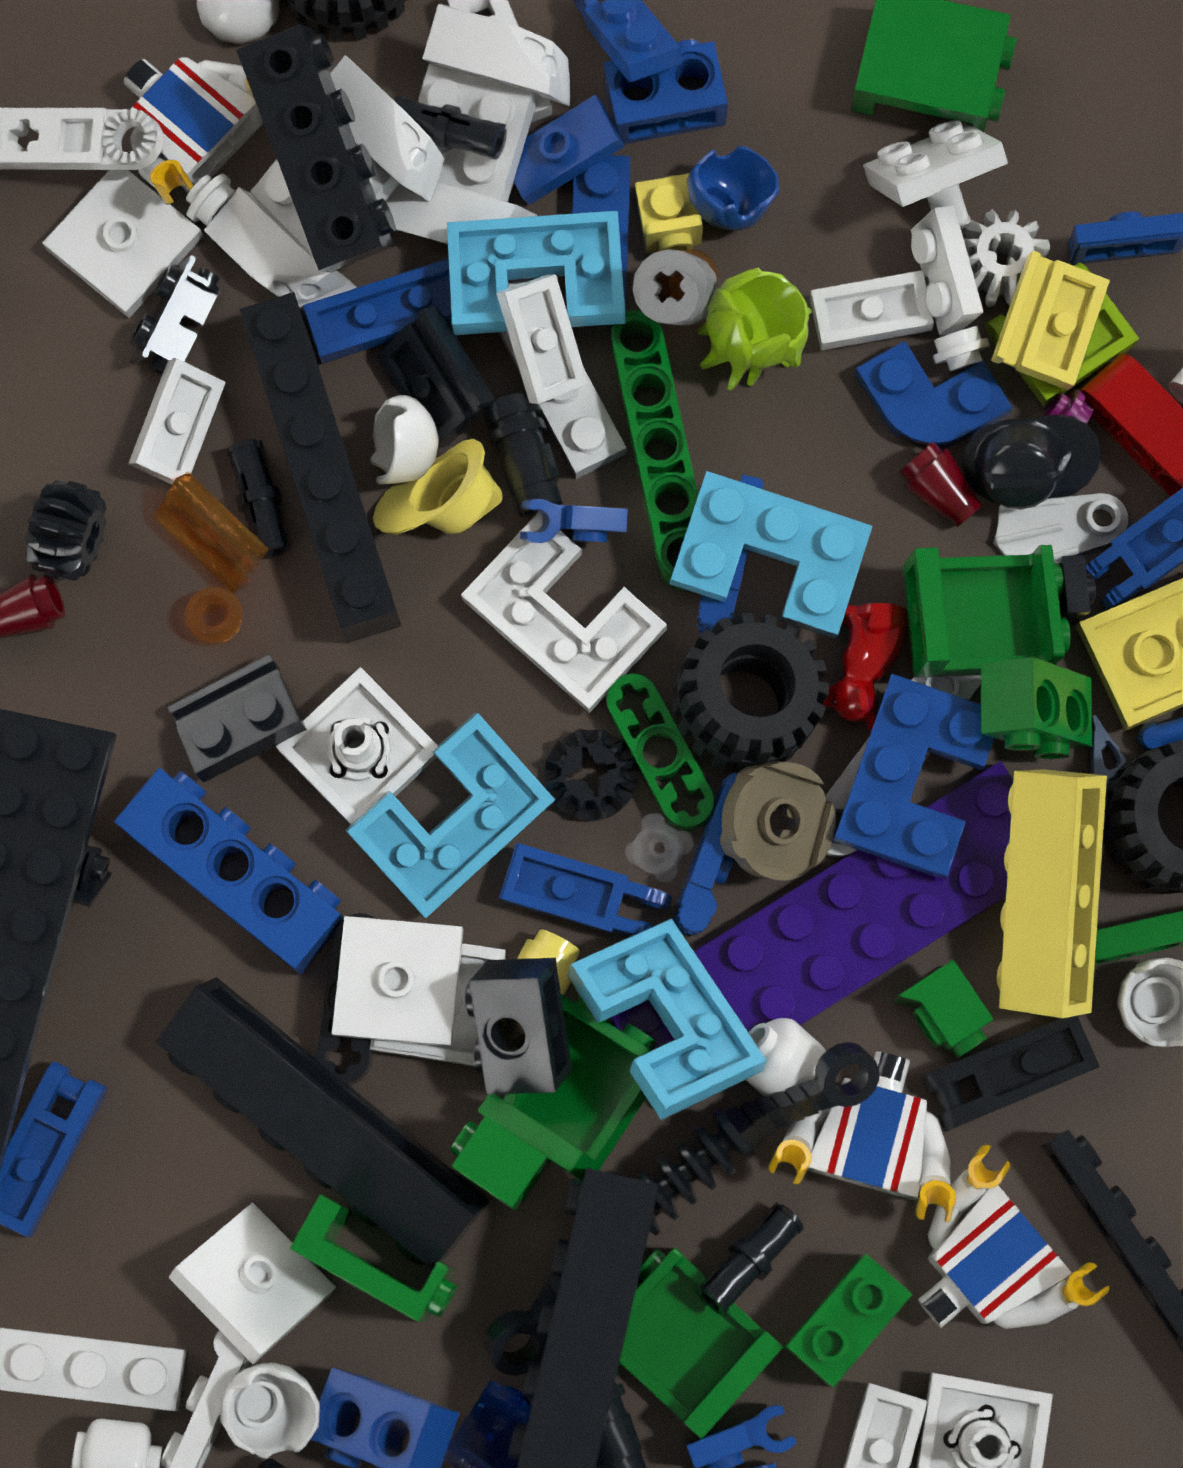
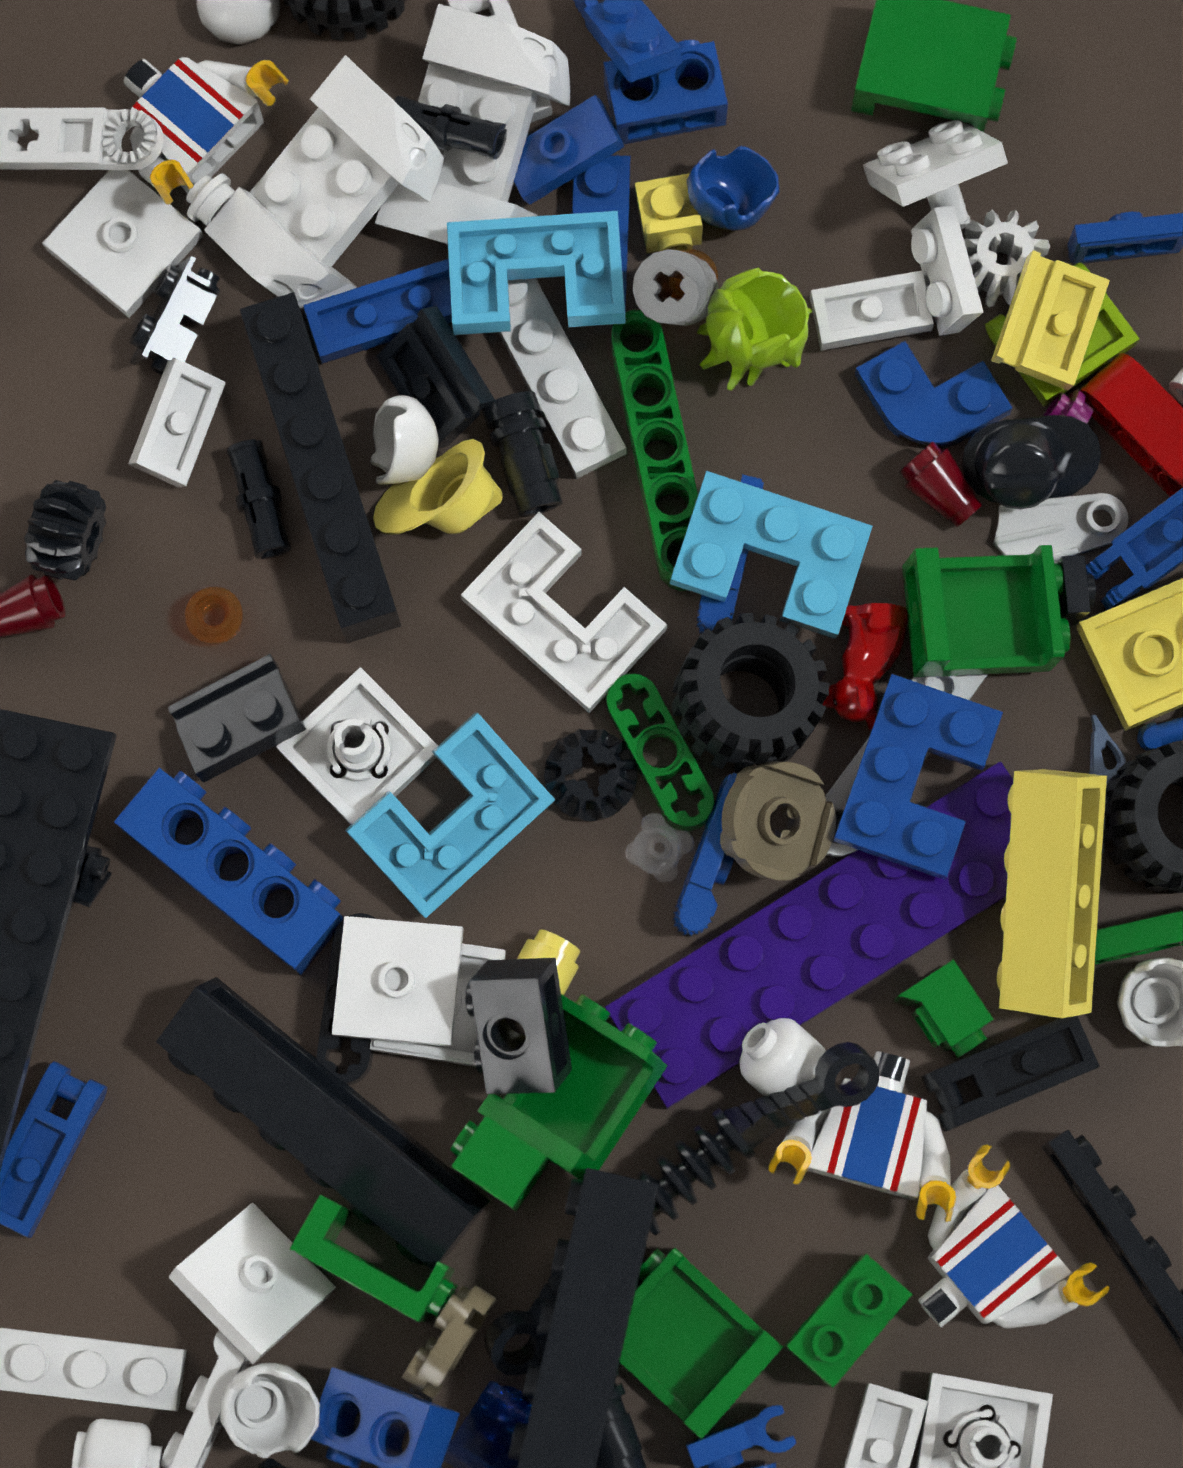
(214, 526): clear orange tile -> none
(317, 148): black brick -> none
(460, 1324): none -> dark tan plate
(542, 338): white plate -> none
(575, 891): blue hinge -> none
(586, 521): blue plate -> none
(710, 1040): medium azure plate -> none
(750, 1258): black pin -> none
(960, 348): white plate -> none
(1036, 707): green brick -> none

